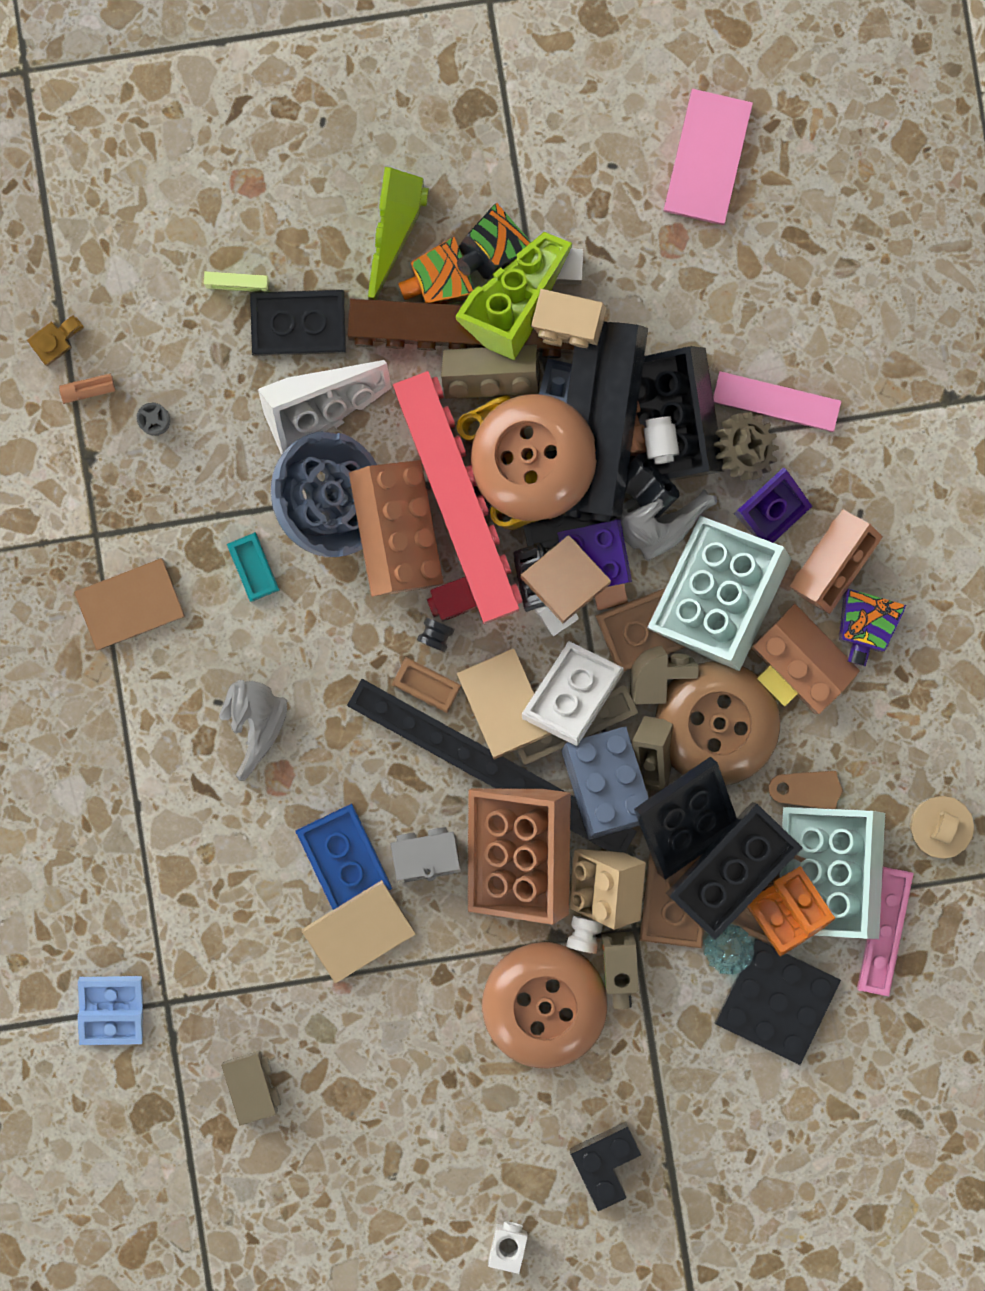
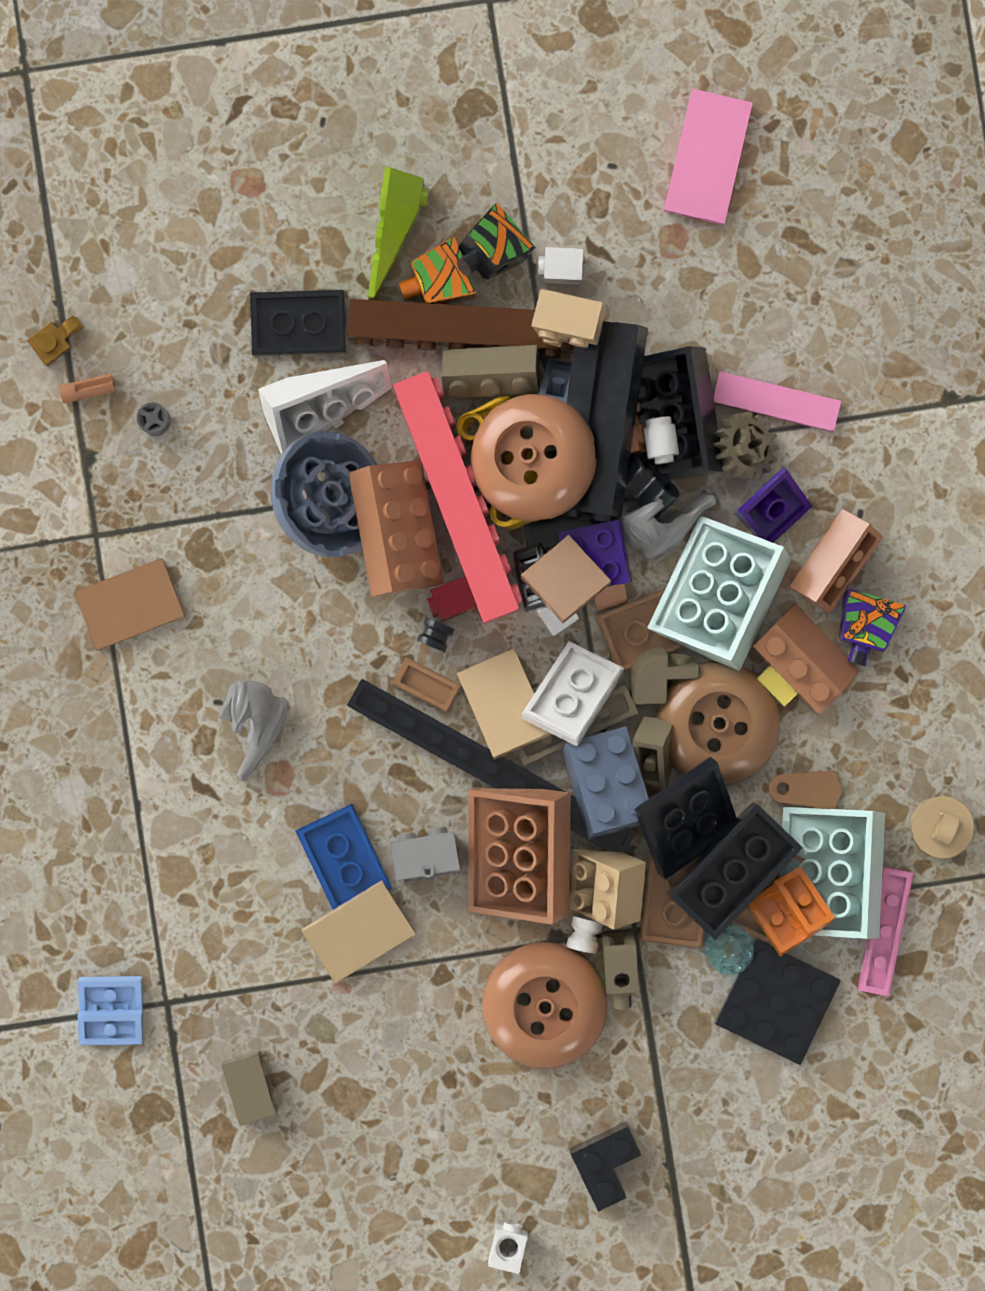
(236, 282): yellowish green tile -> none
(253, 567): teal tile -> none
(505, 306): lime wedge -> none

